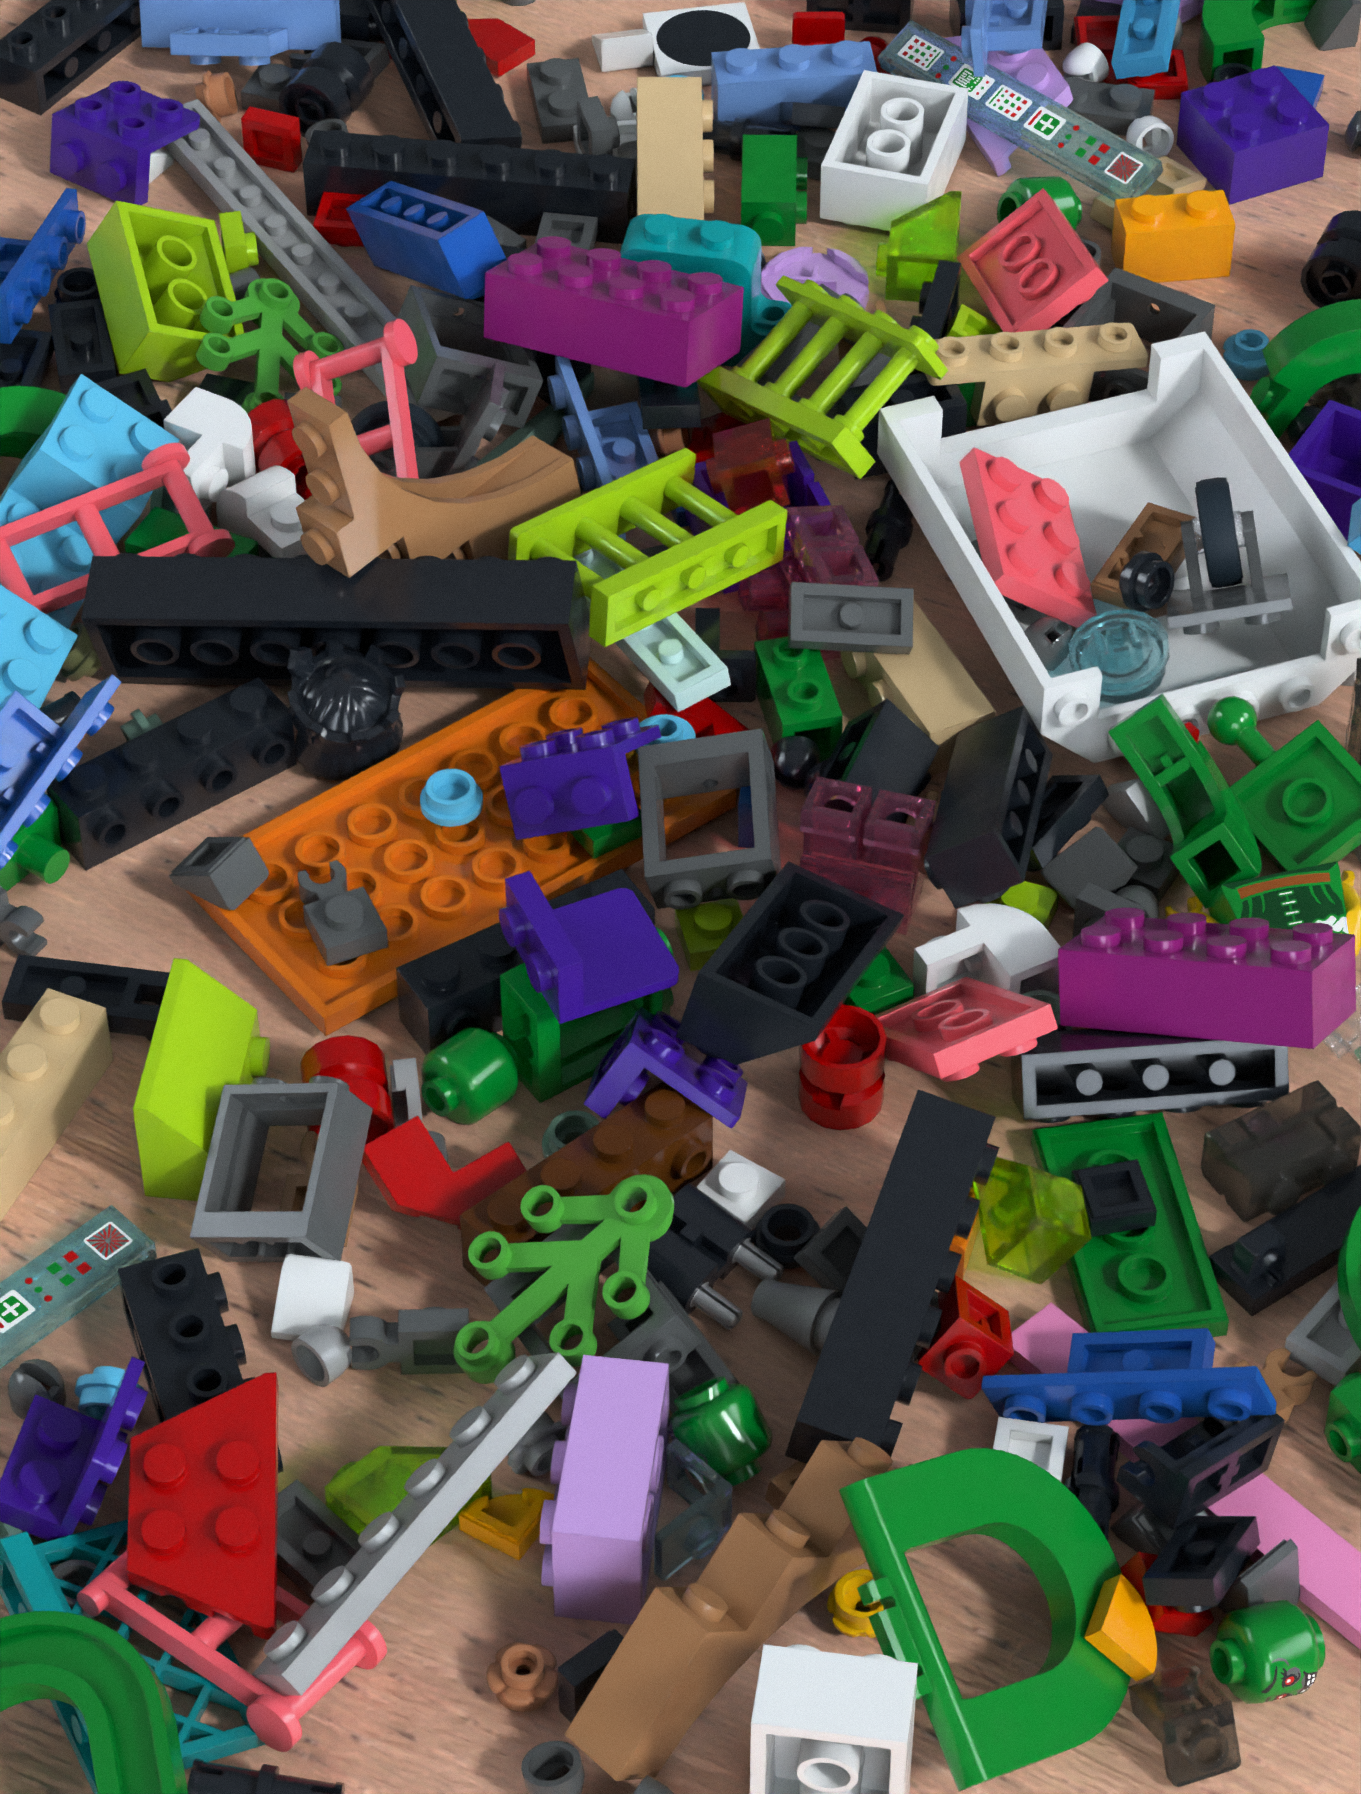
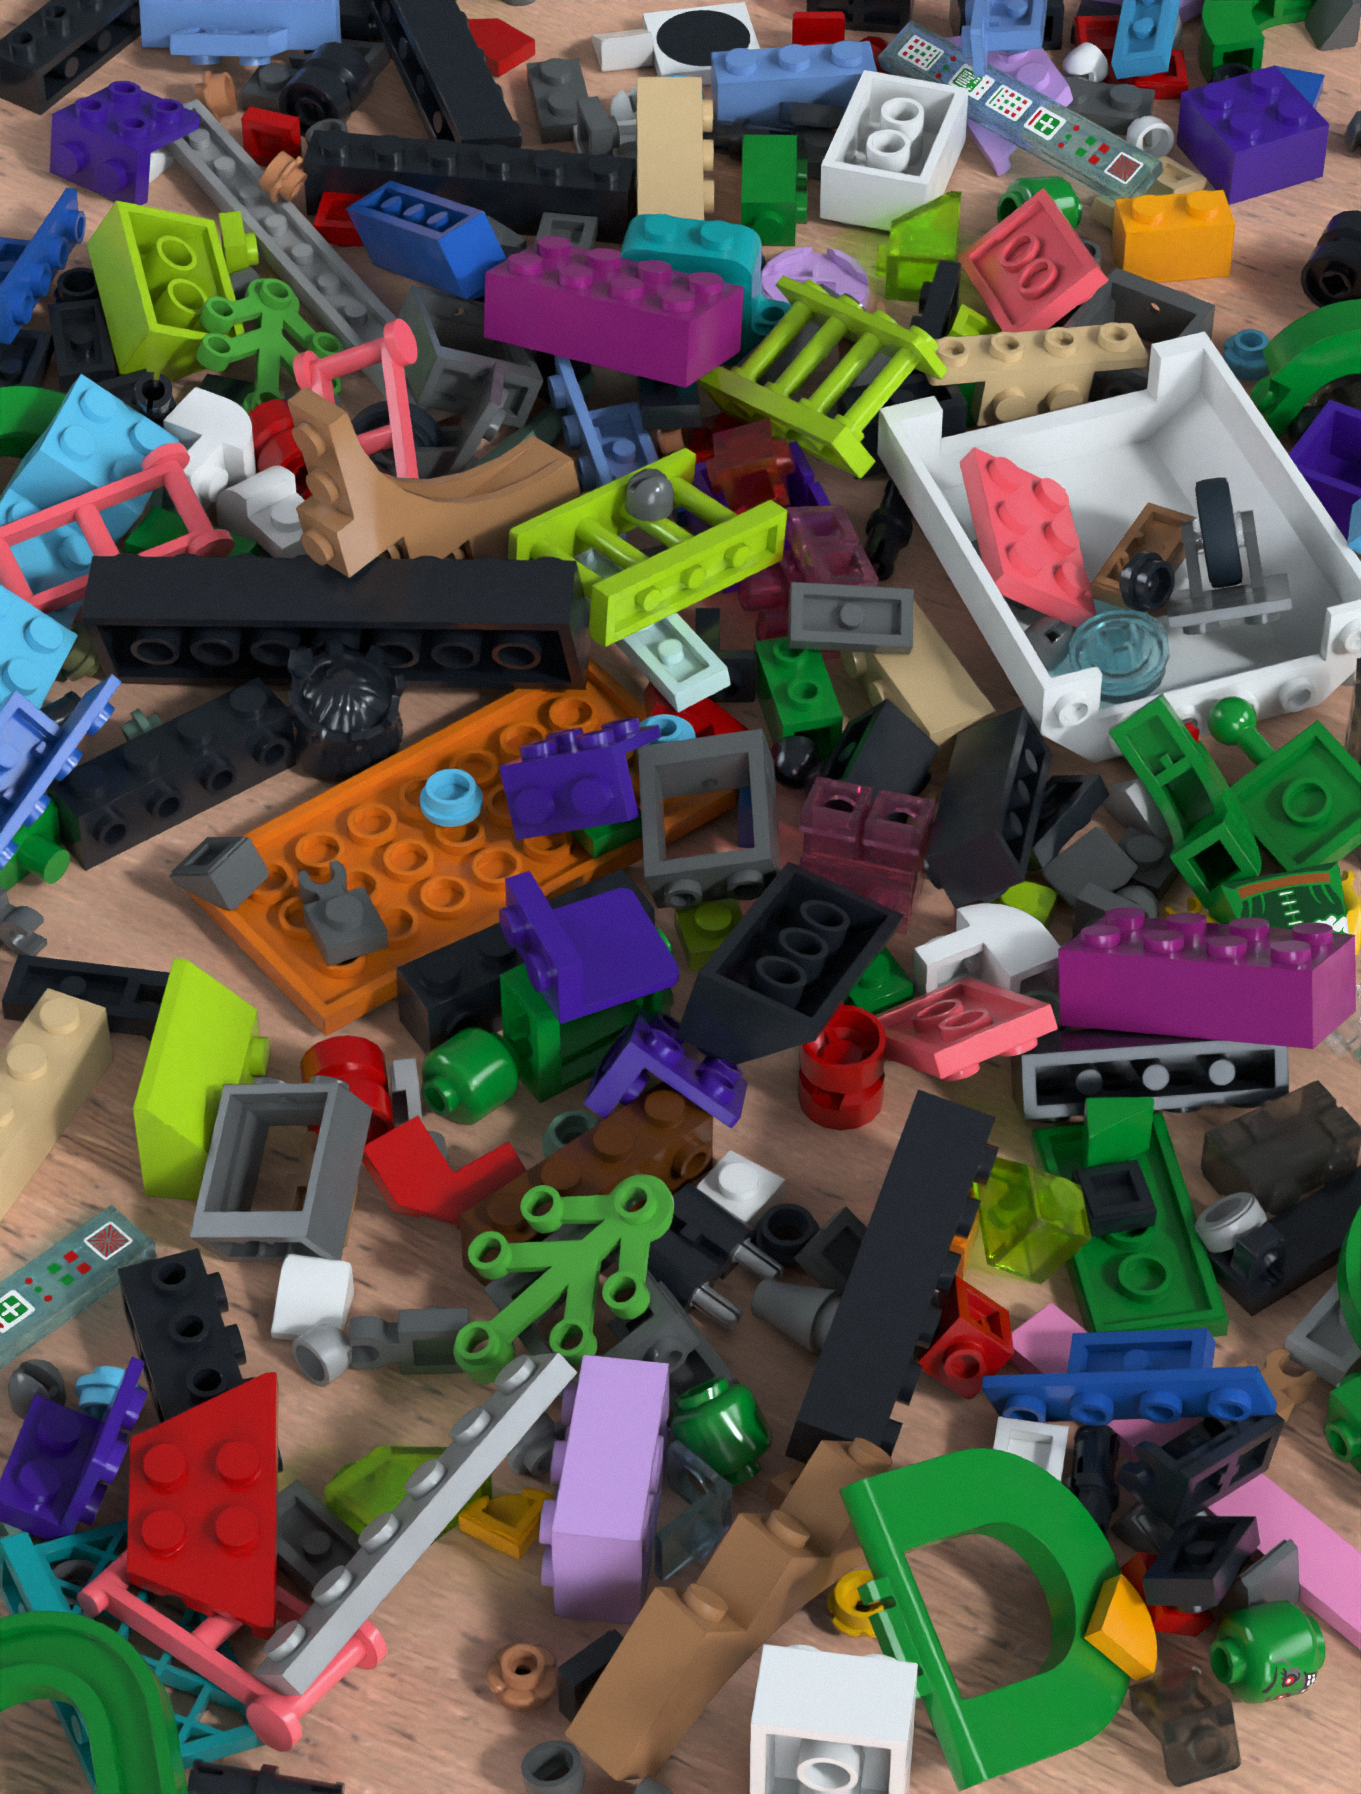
(153, 398): none -> black pin
(283, 177): none -> nougat plate
(649, 495): none -> dark grey hinge
(1115, 1129): none -> green slope
(1229, 1220): none -> light grey tile

